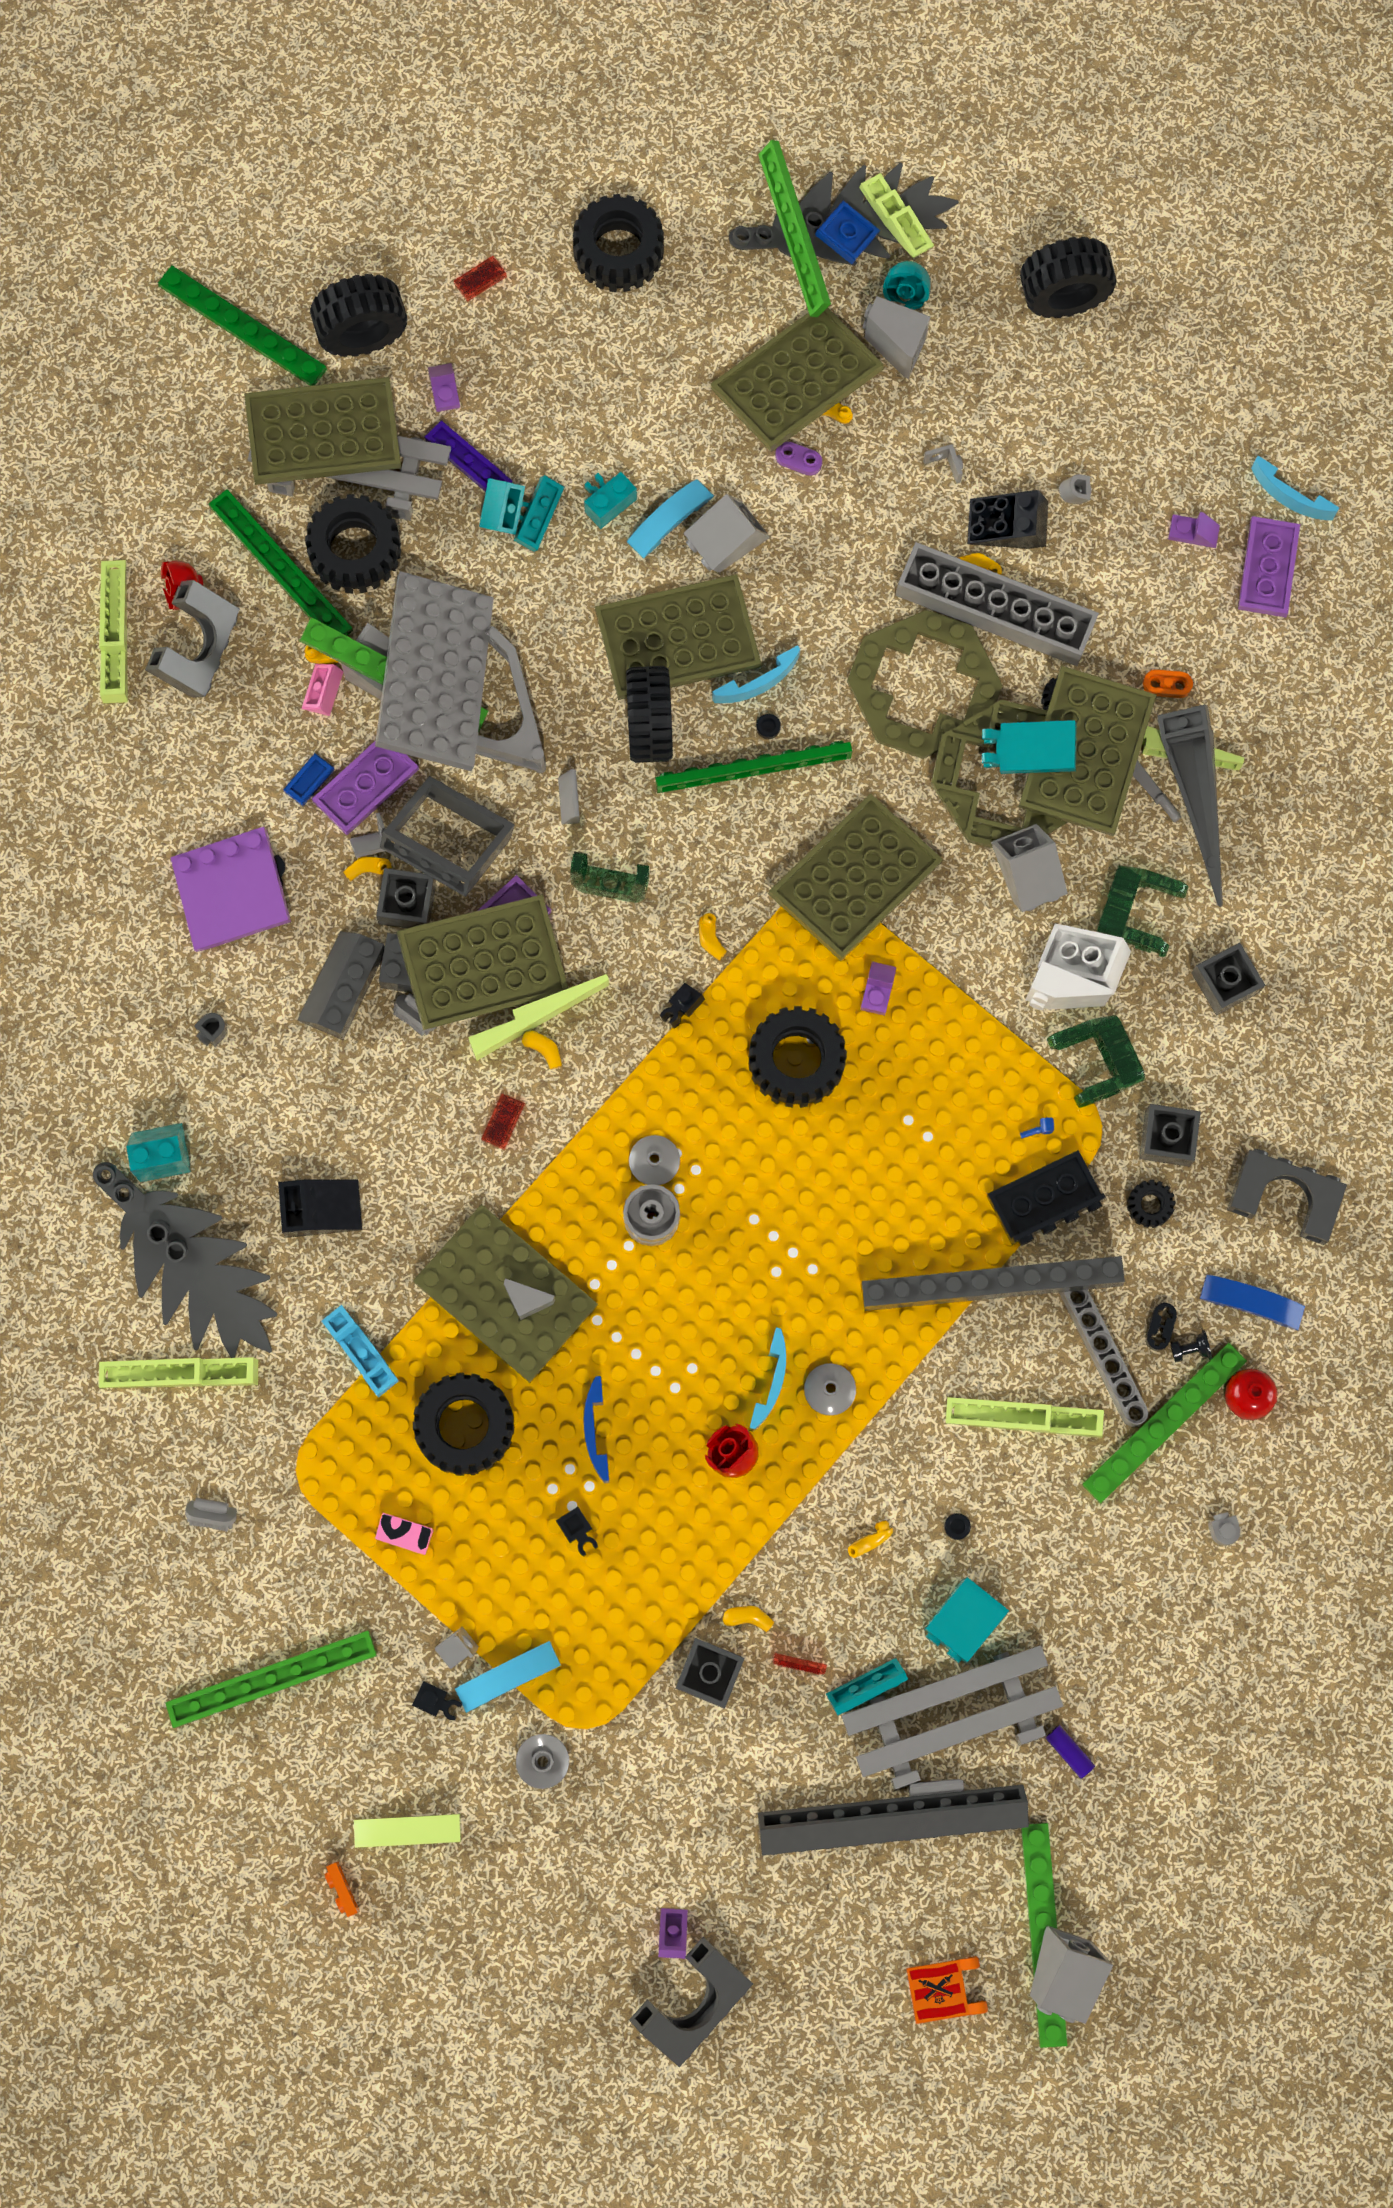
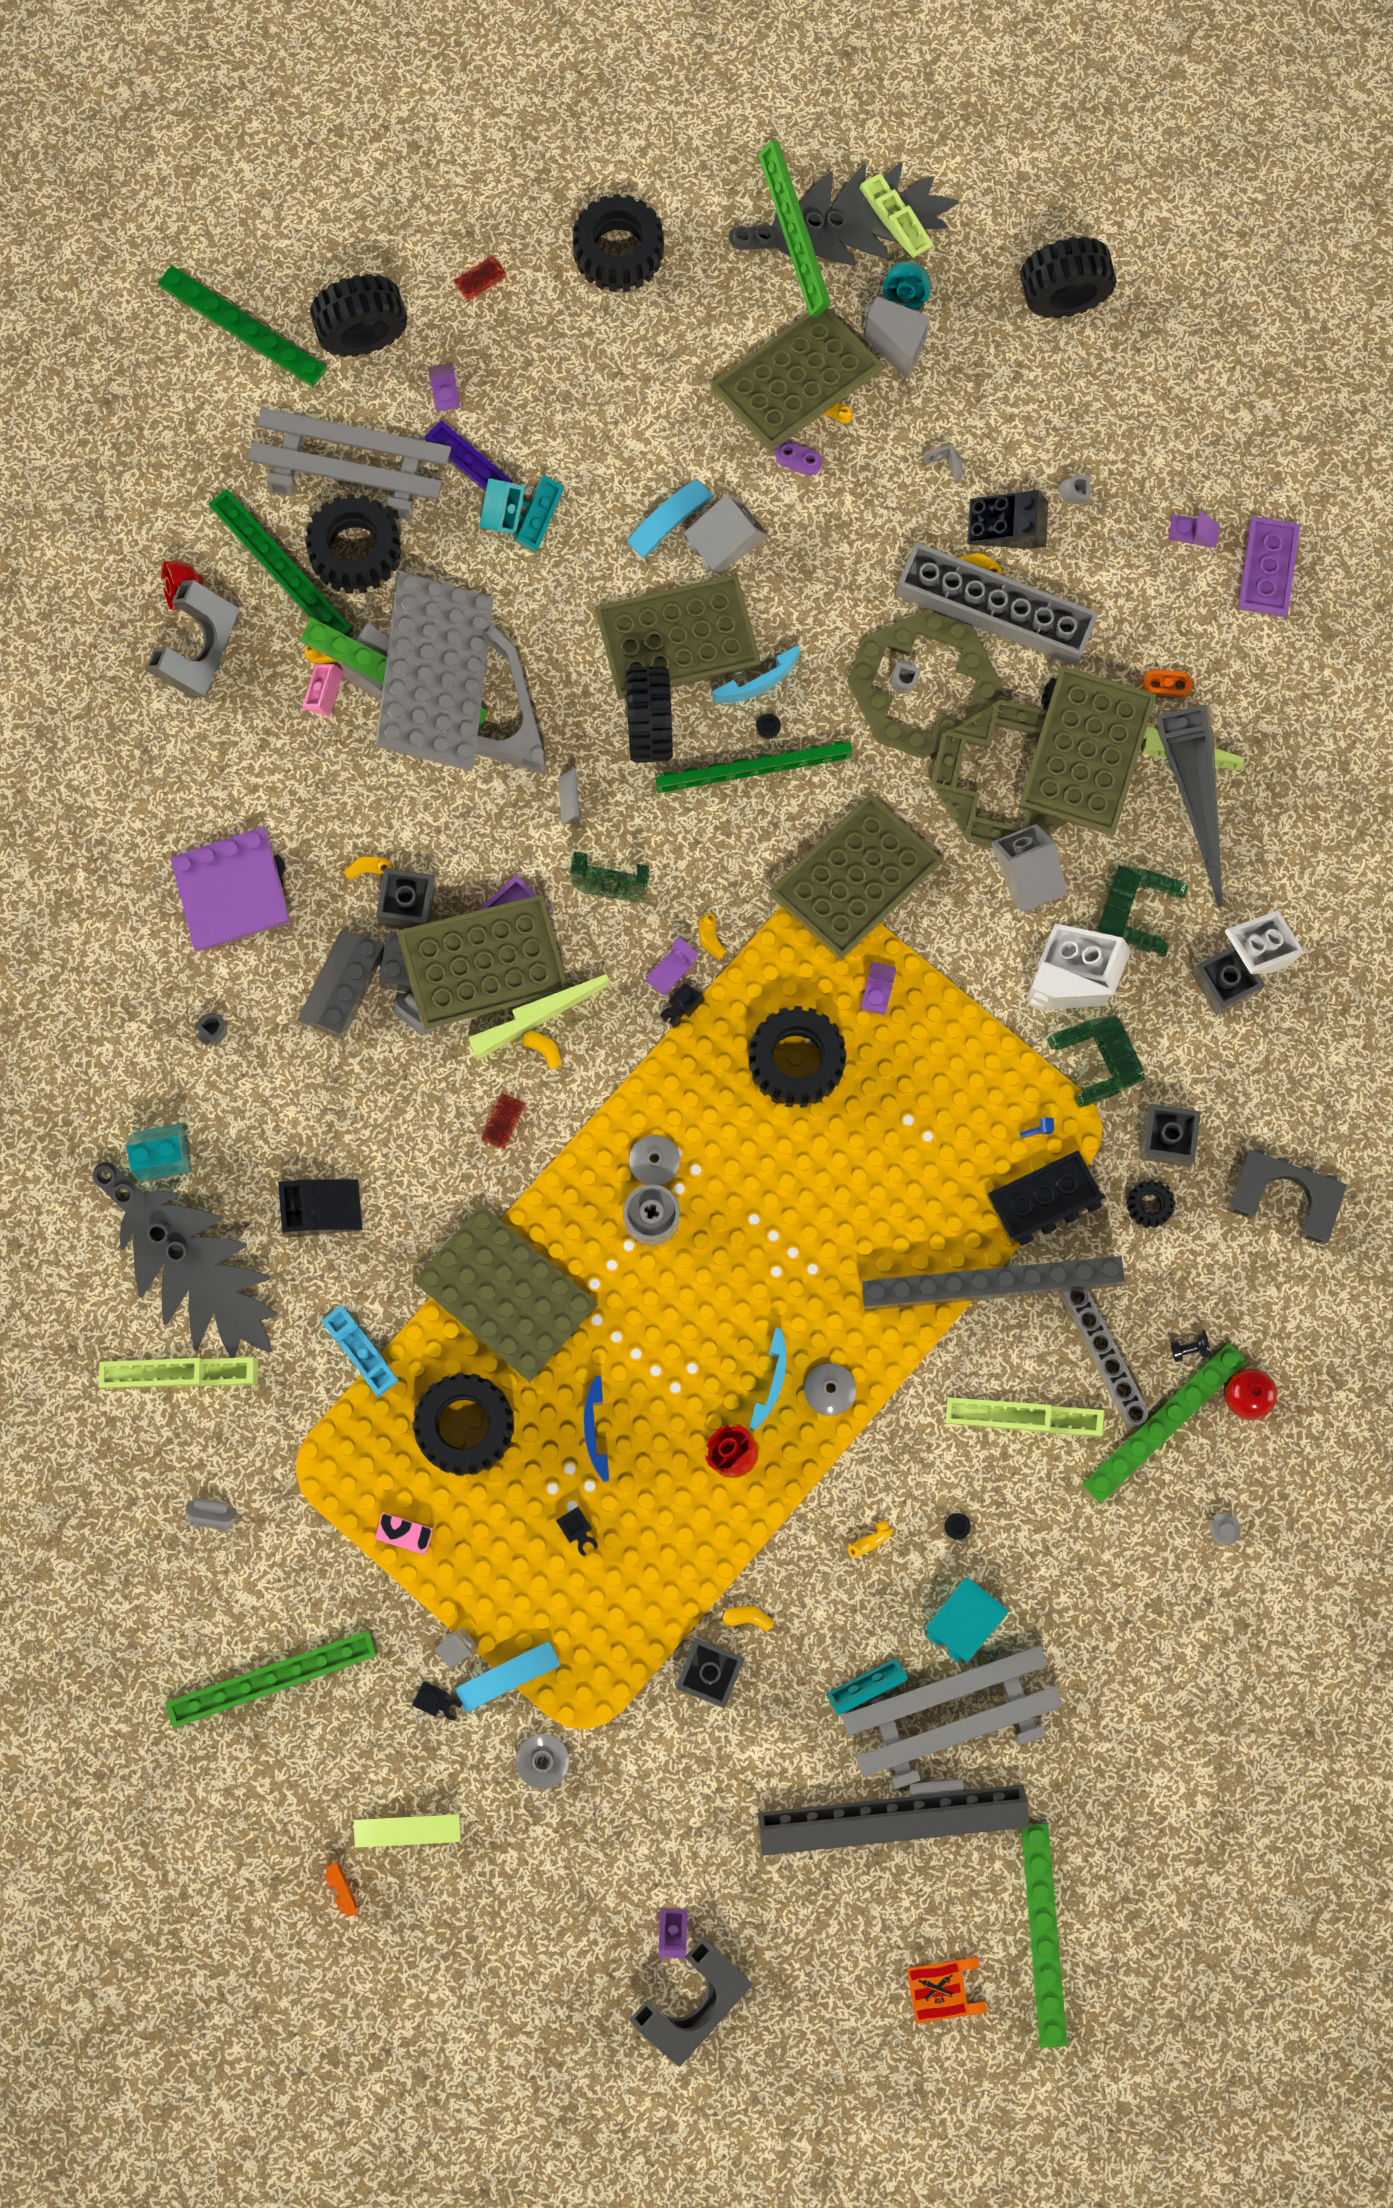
(113, 632): yellowish green slope -> none
(308, 779): blue tile -> none
(322, 430): olive plate -> none
(364, 786): medium lavender plate -> none
(369, 843): light grey bracket -> none
(433, 863): dark grey window -> none
(527, 1299): light grey slope -> none
(609, 499): teal brick -> none
(673, 966): none -> medium lavender bracket
(799, 1664): clear red tile -> none
(847, 232): blue plate -> none
(905, 677): none -> light grey plate
(1032, 747): teal tile -> none
(1068, 1975): light grey slope -> none
(1070, 1752): dark purple piece -> none
(1153, 790): light grey piece -> none
(1167, 1328): black beam -> none
(1252, 1301): blue slope -> none
(1265, 943): none -> white slope
(1289, 497): medium azure slope -> none

